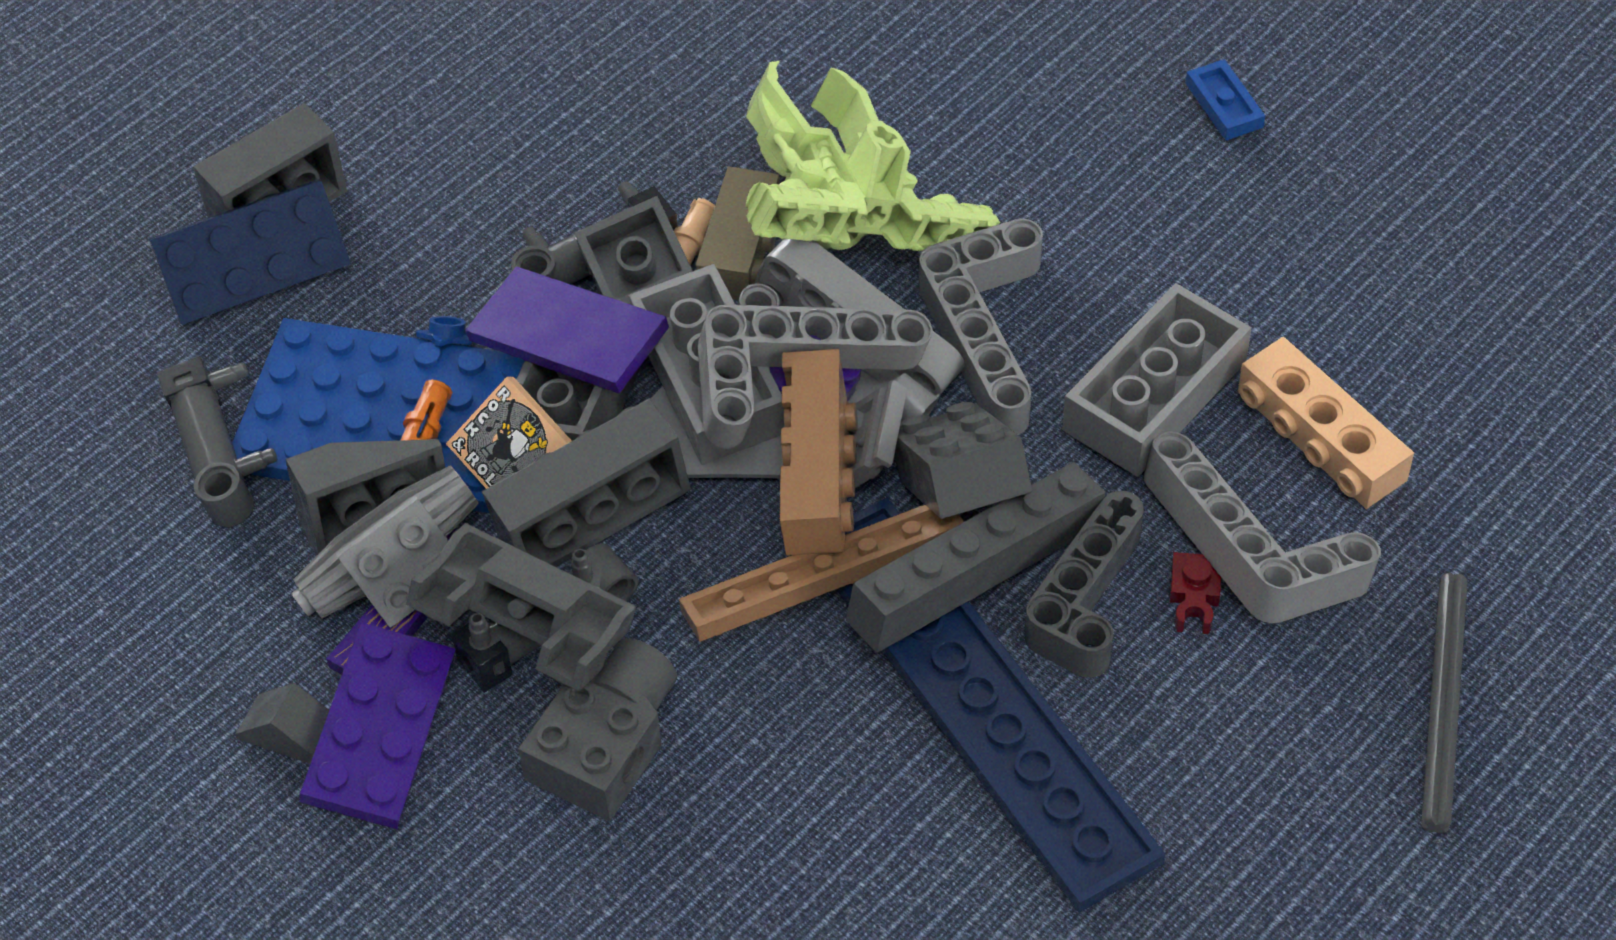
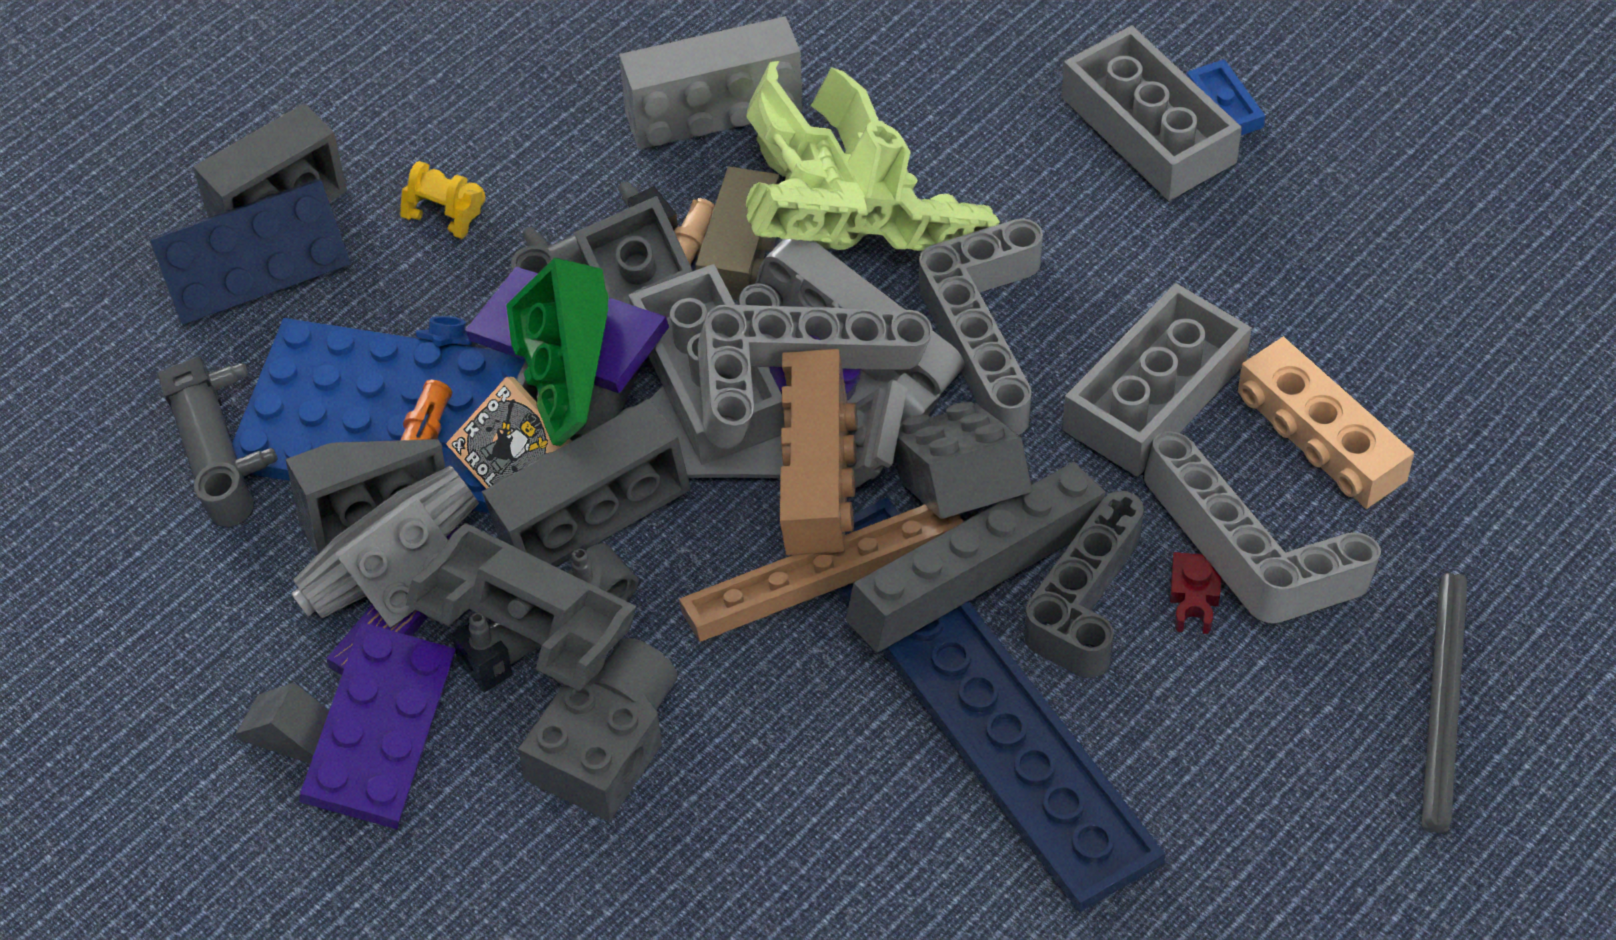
(460, 198): none -> yellow piece
(559, 332): none -> green wedge
(705, 80): none -> light grey brick
(1151, 112): none -> light grey brick

